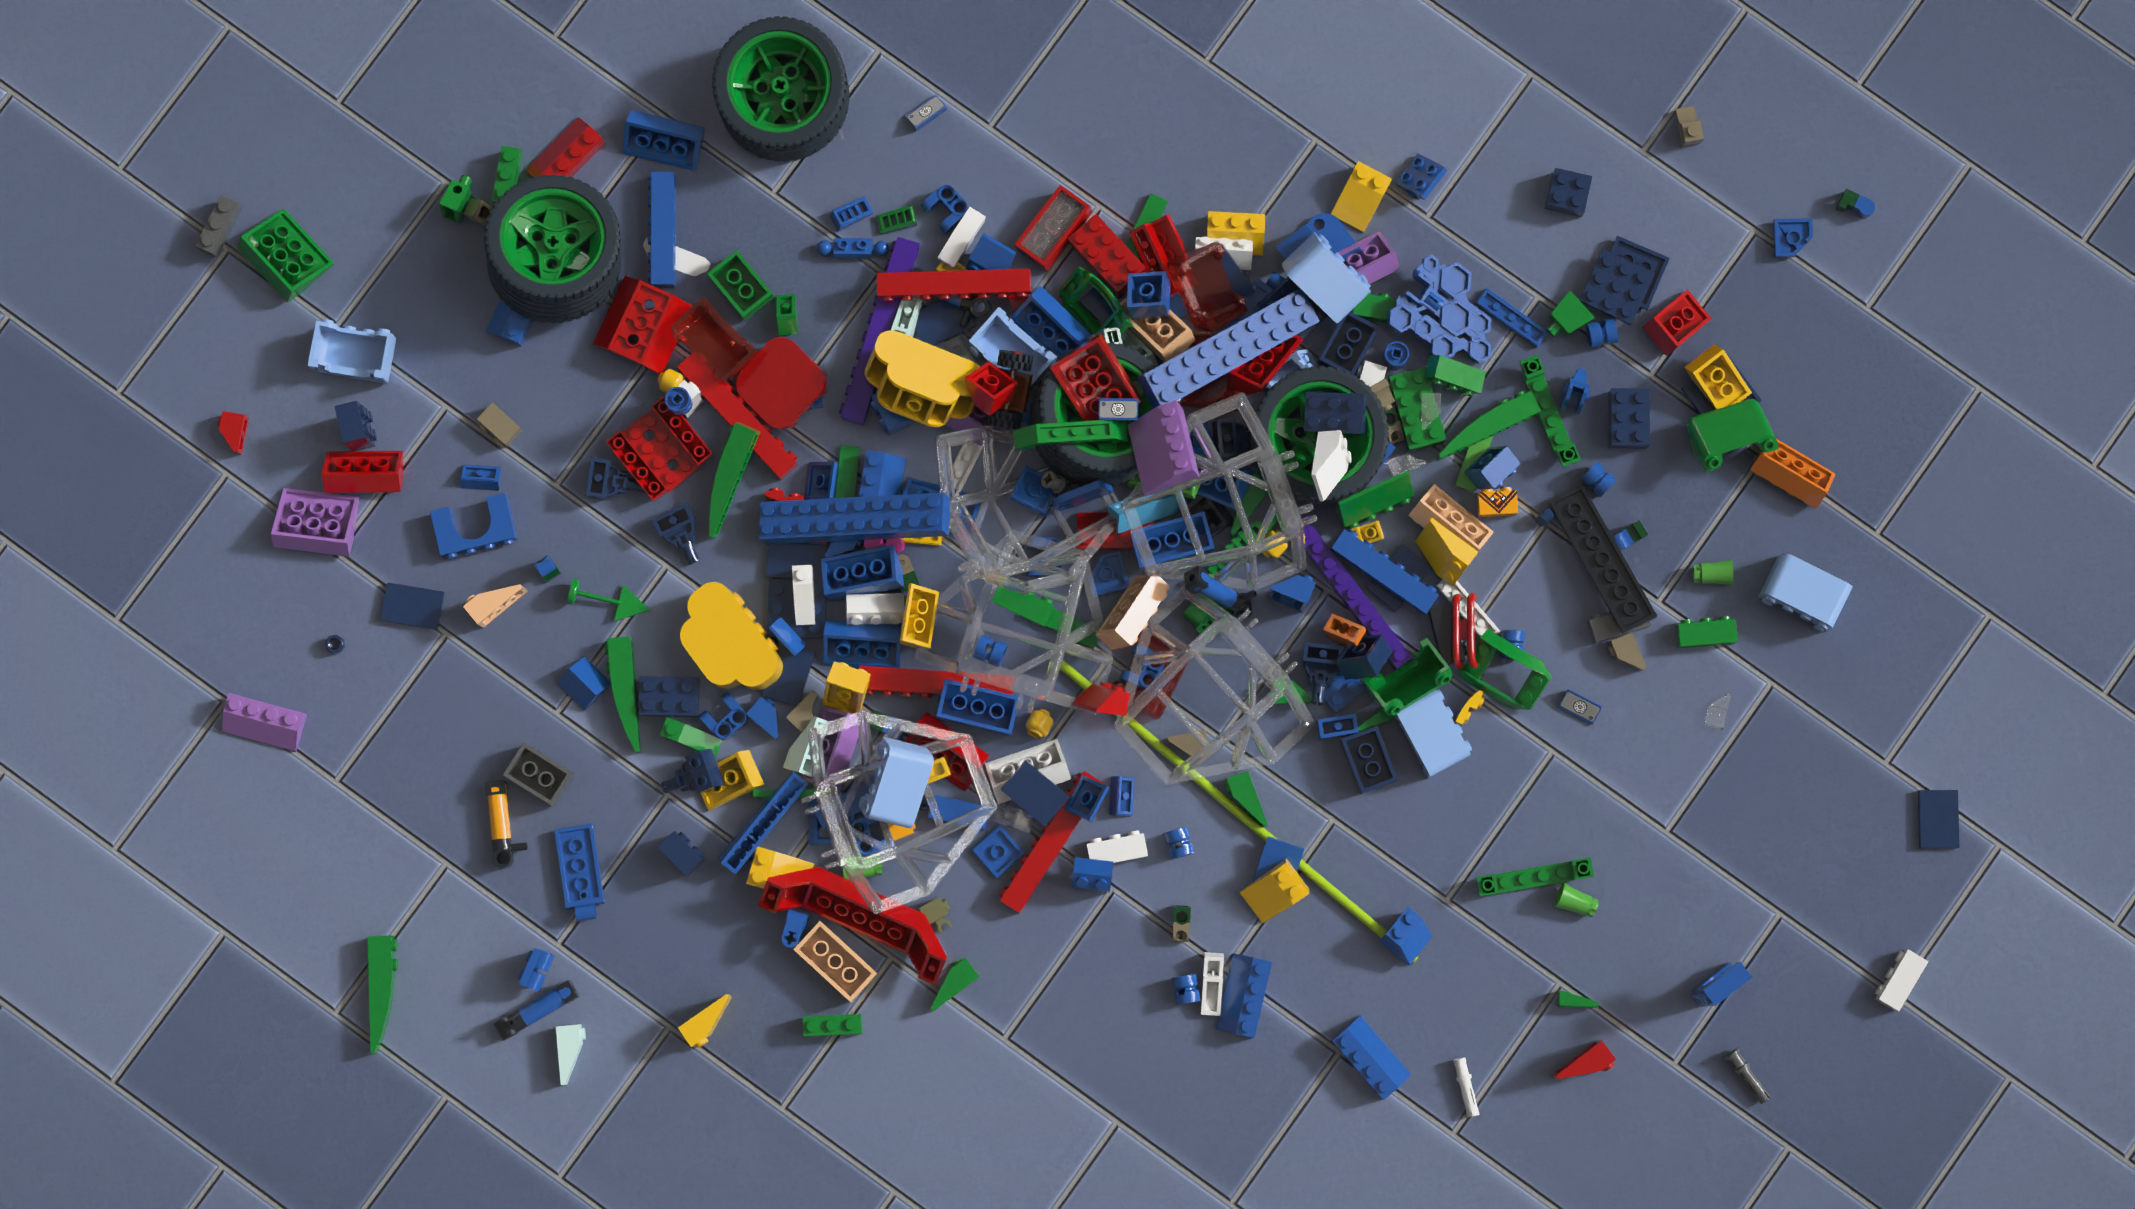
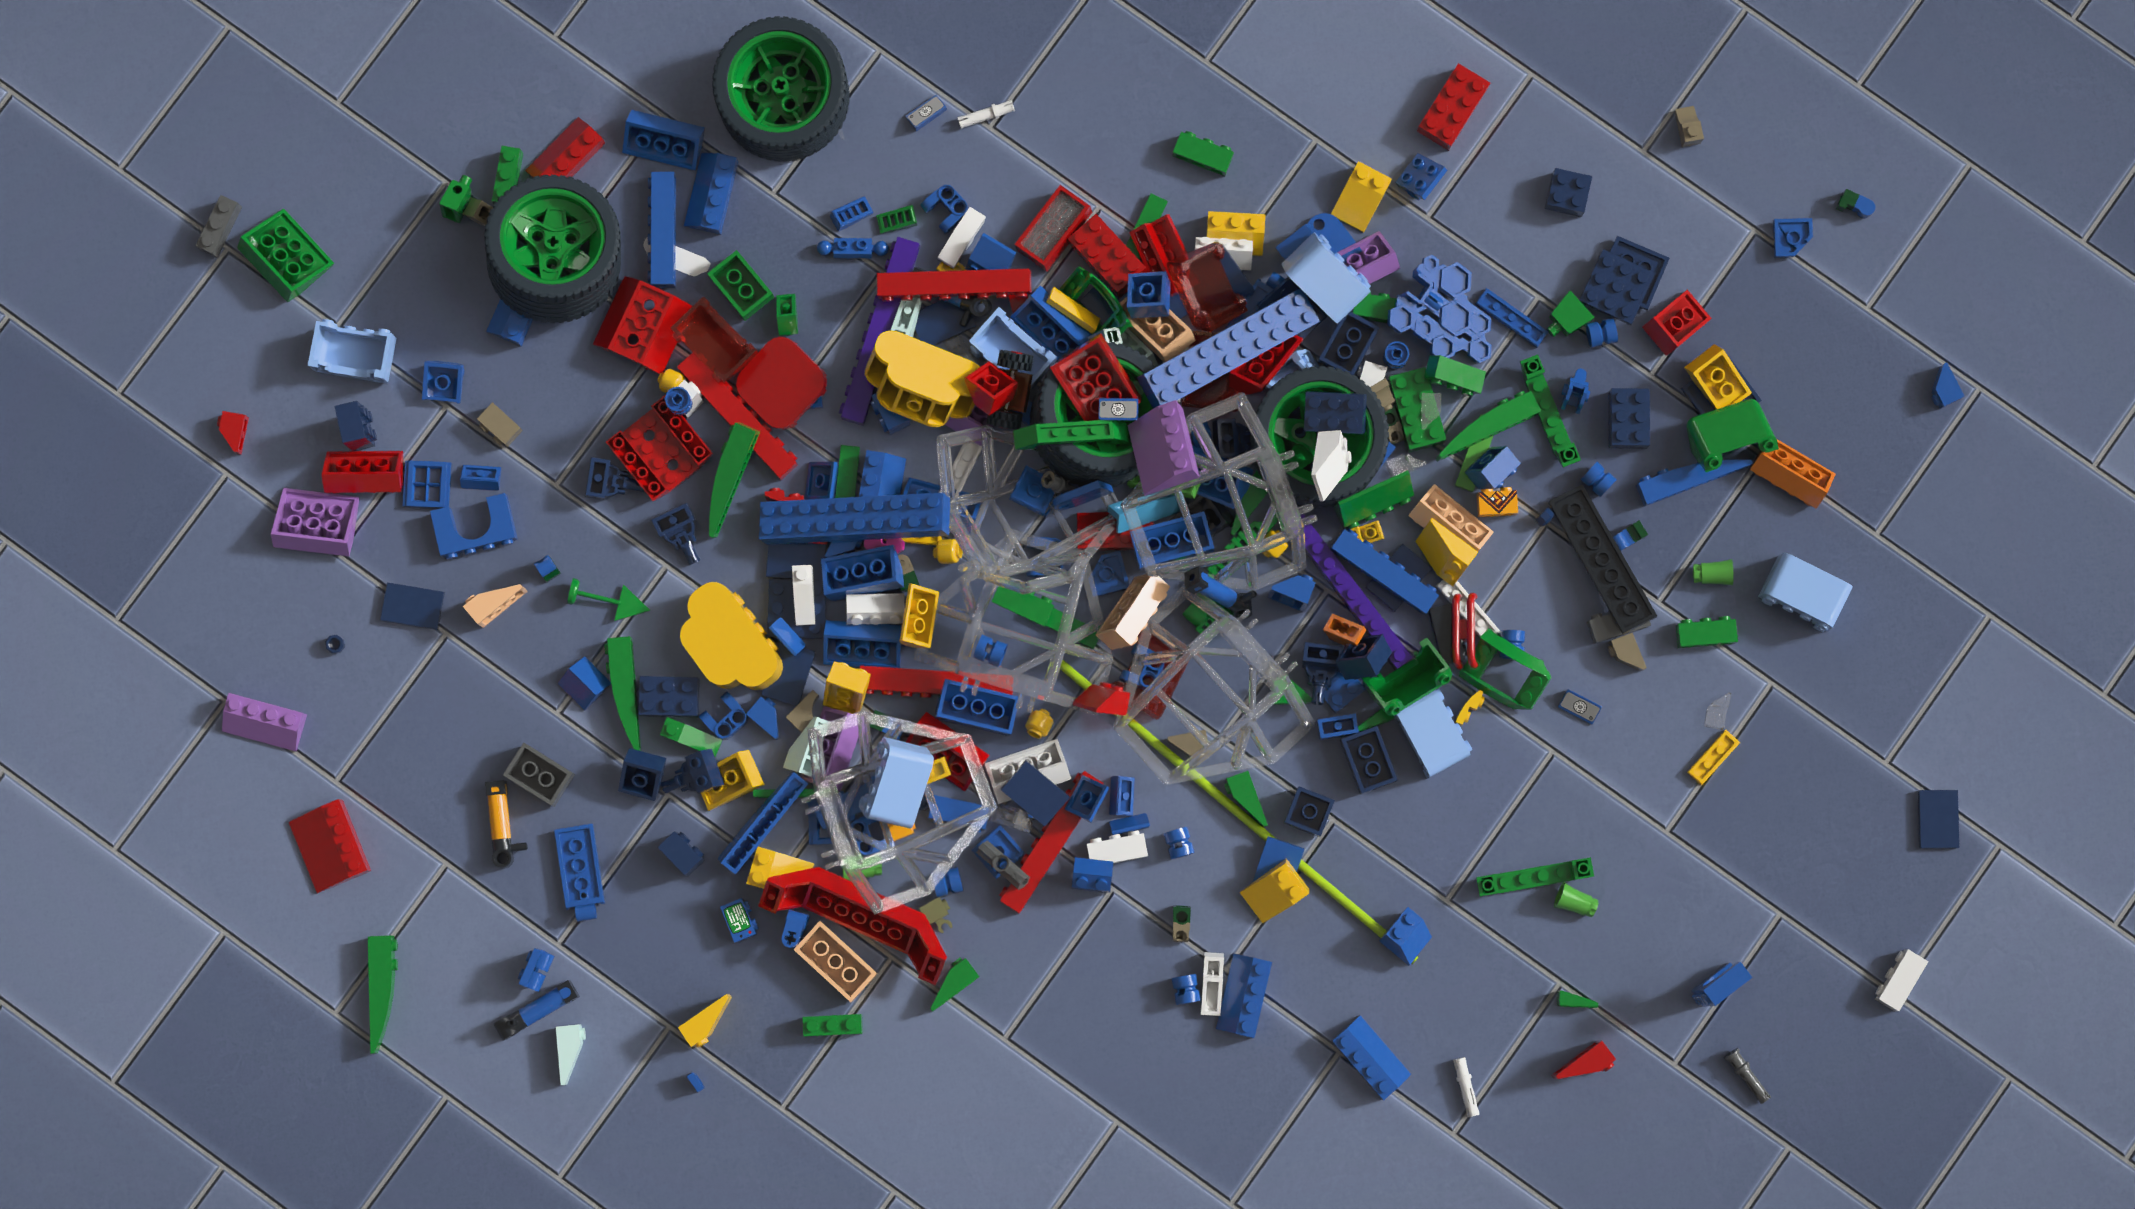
(329, 845): none -> red slope
(442, 381): none -> blue slope
(444, 485): none -> blue piece
(642, 774): none -> dark blue brick
(696, 1082): none -> blue tile
(711, 192): none -> blue slope
(739, 920): none -> brick
(947, 551): none -> yellow head
(949, 882): none -> blue wheel
(986, 114): none -> white pin
(996, 857): none -> dark grey piece
(1073, 310): none -> yellow tile
(1129, 824): none -> blue slope
(1203, 153): none -> green brick
(1309, 811): none -> dark blue brick
(1453, 107): none -> red brick
(1682, 479): none -> blue slope
(1713, 757): none -> yellow tile
(1946, 388): none -> blue slope

